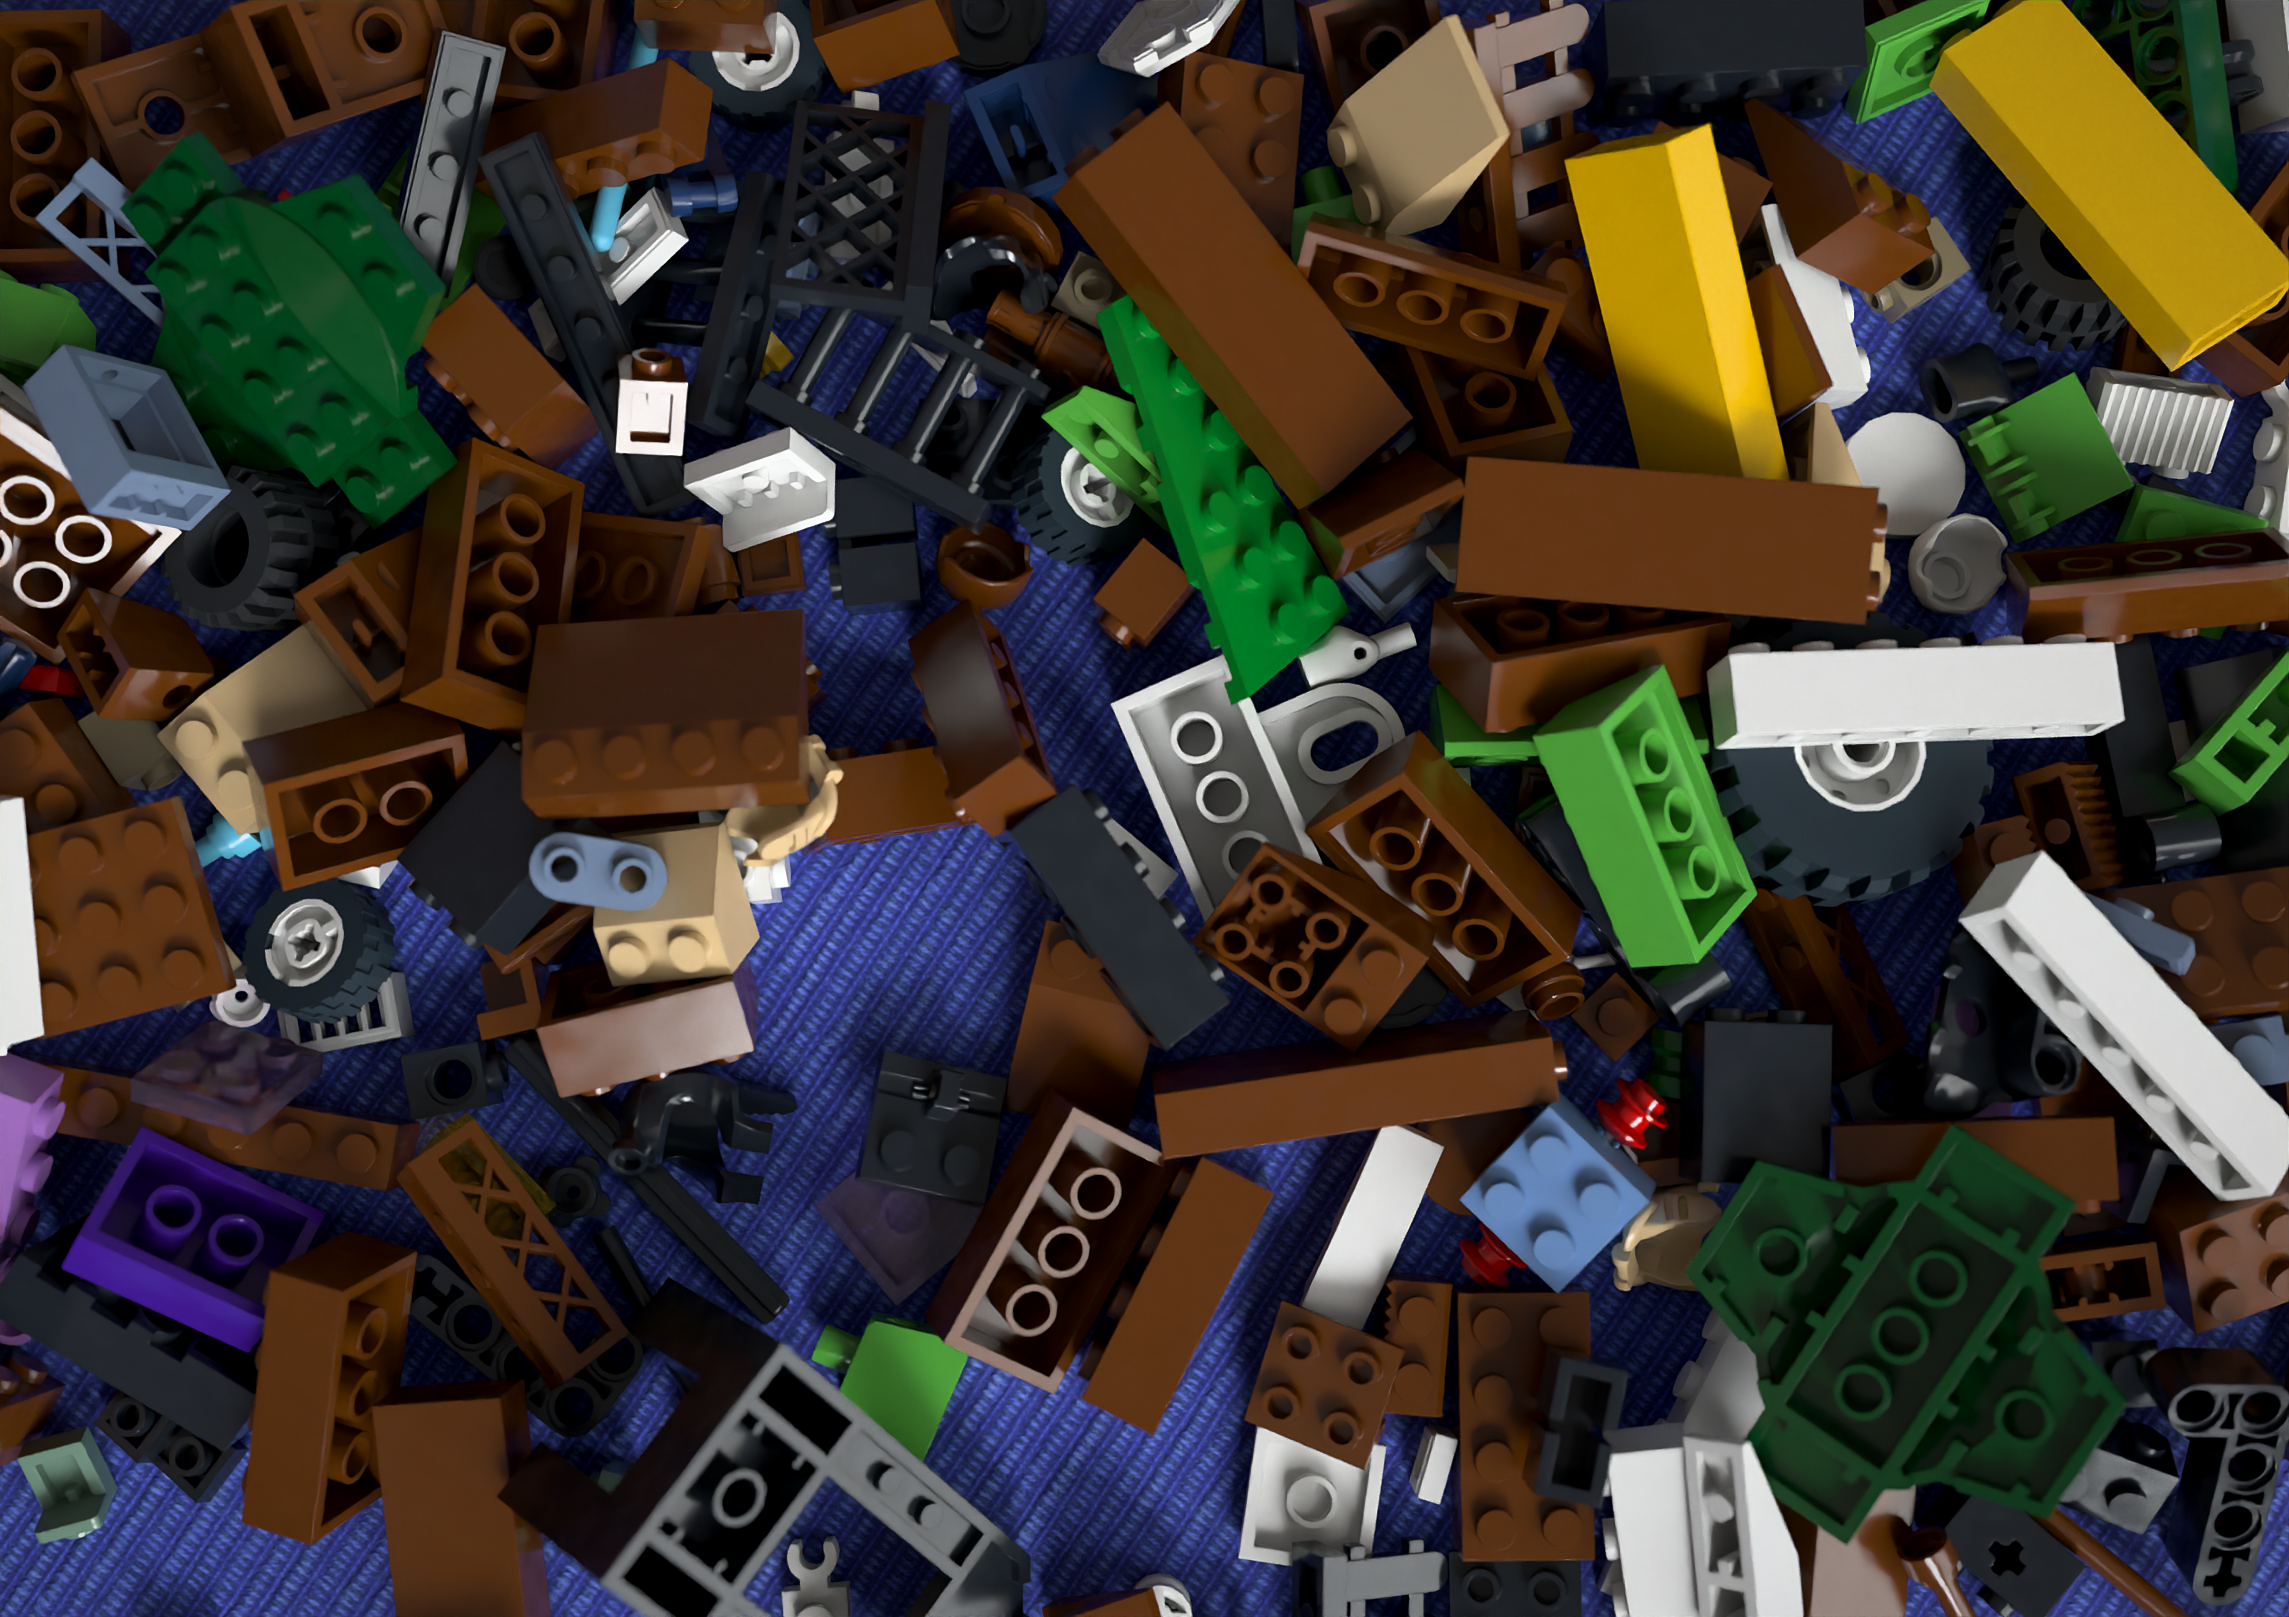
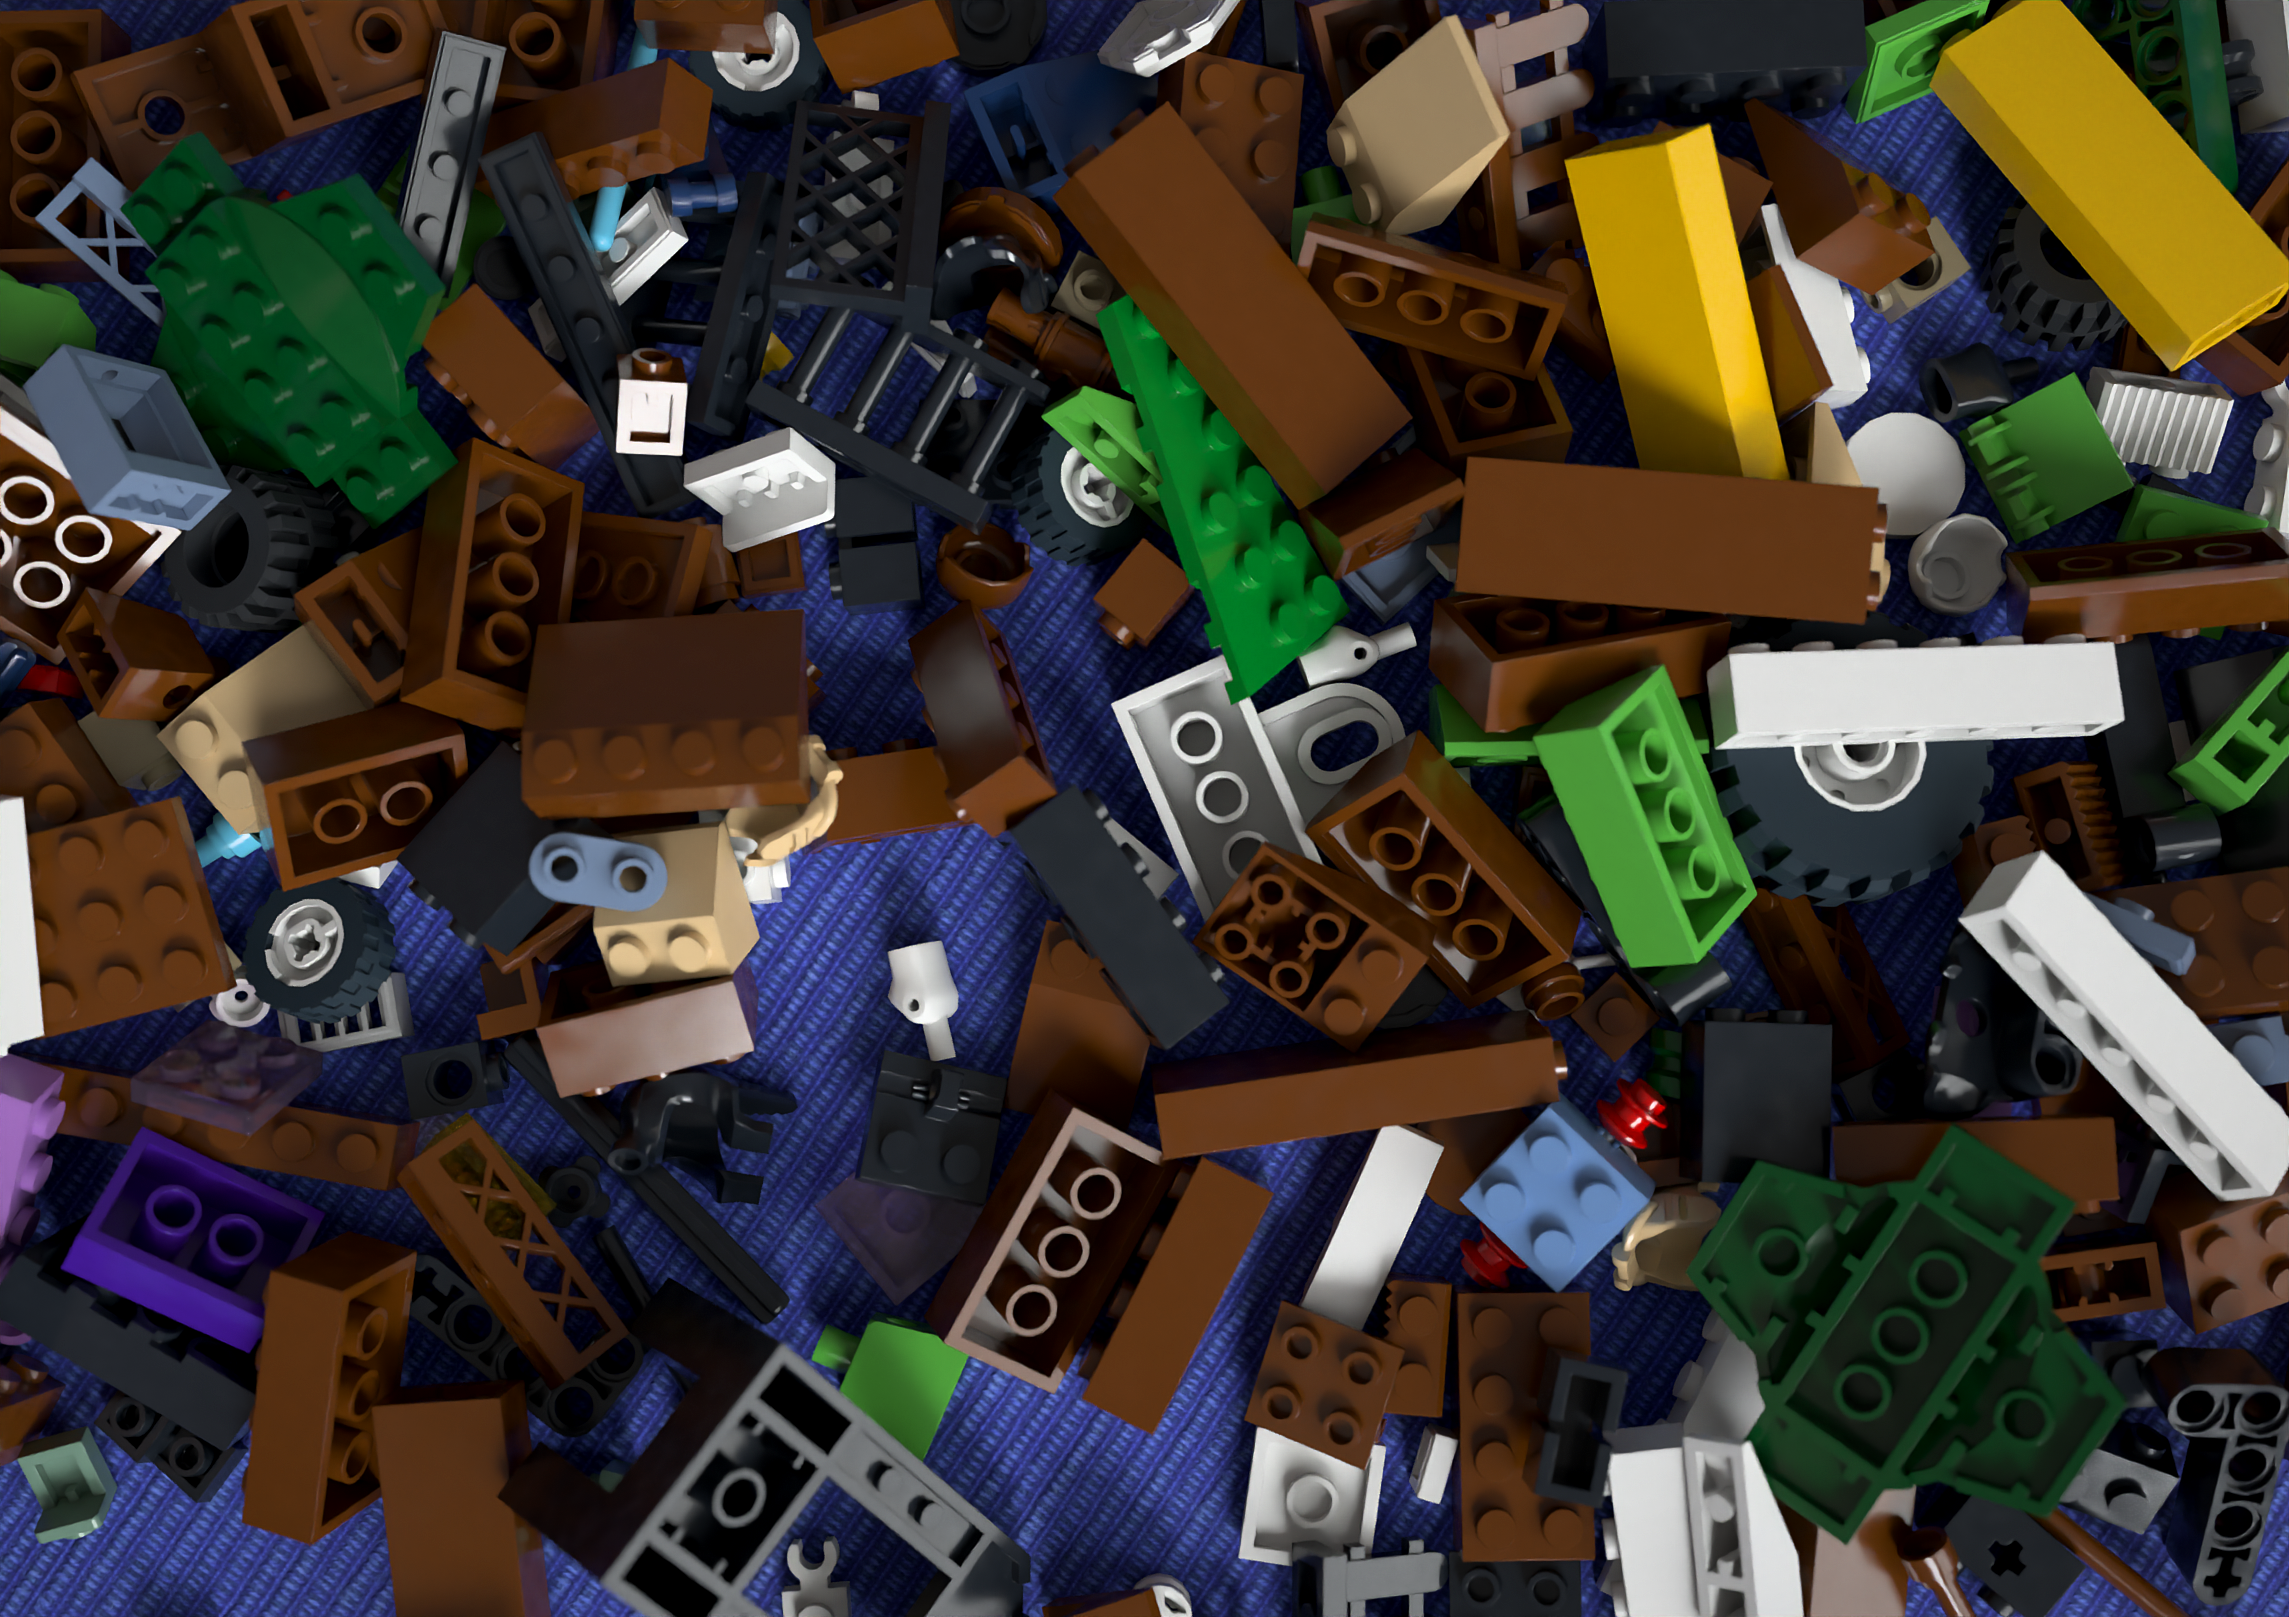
(925, 993): none -> white piece

